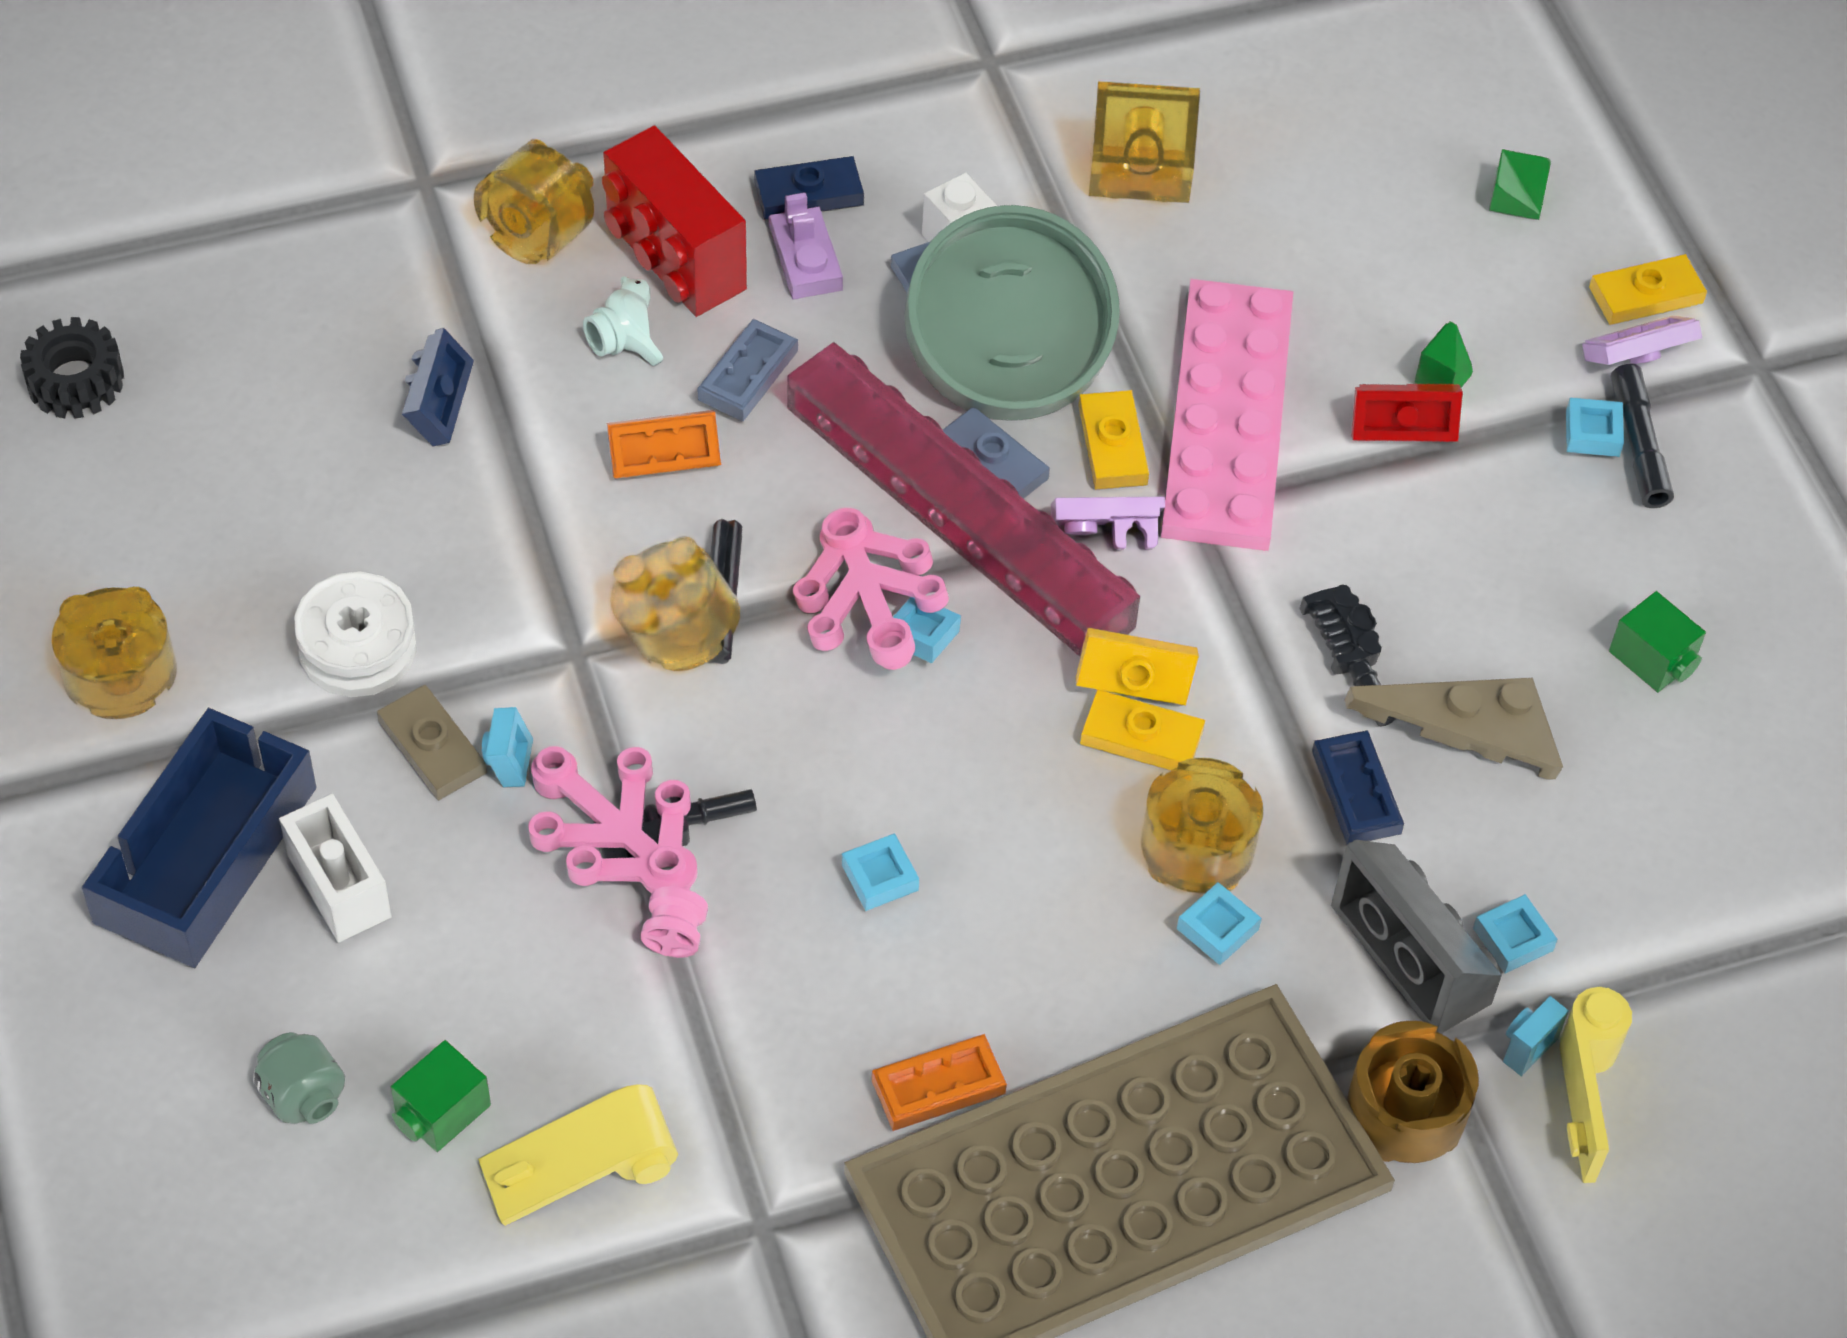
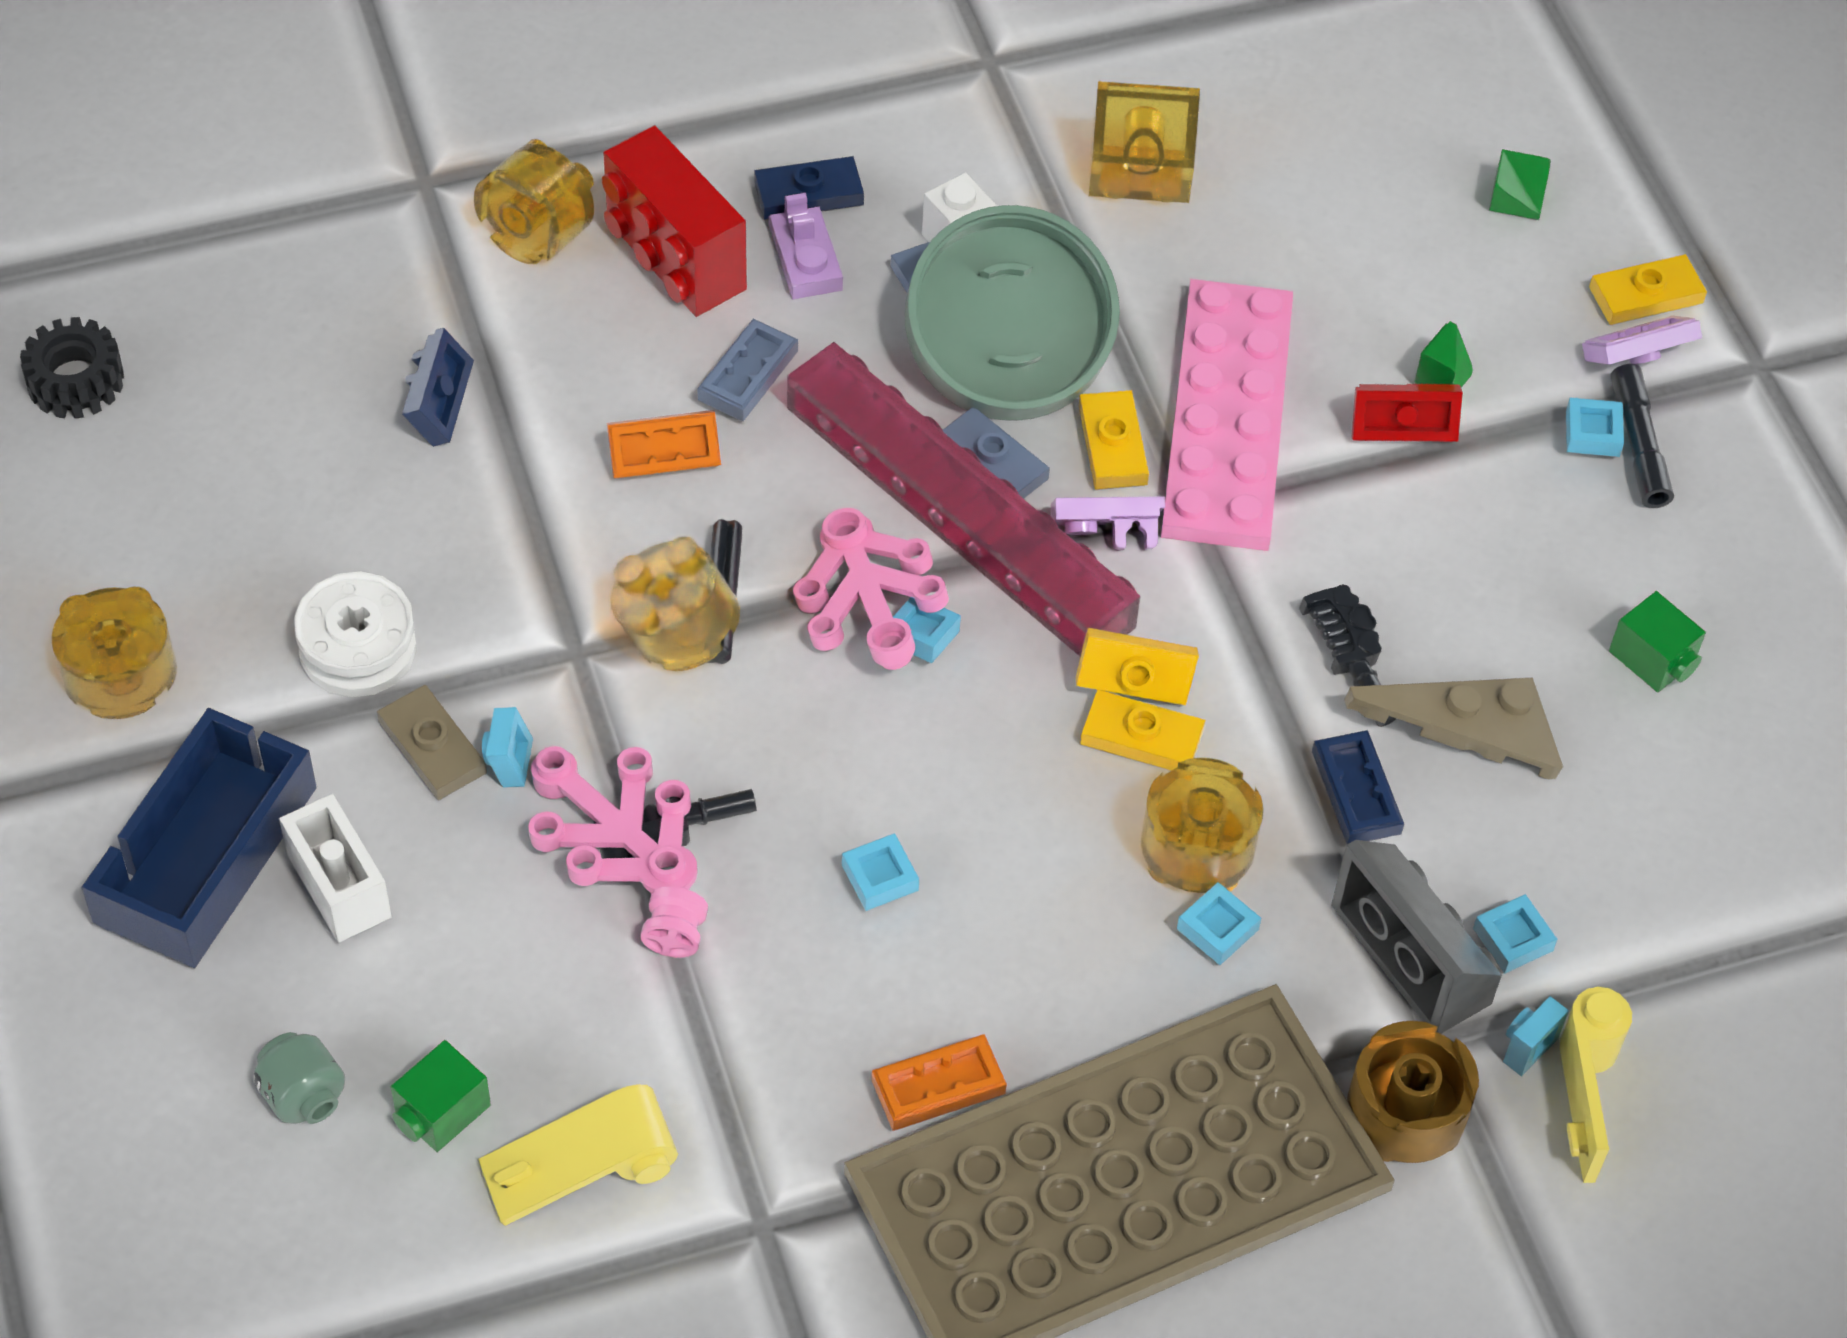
(623, 323): light aqua animal -> none

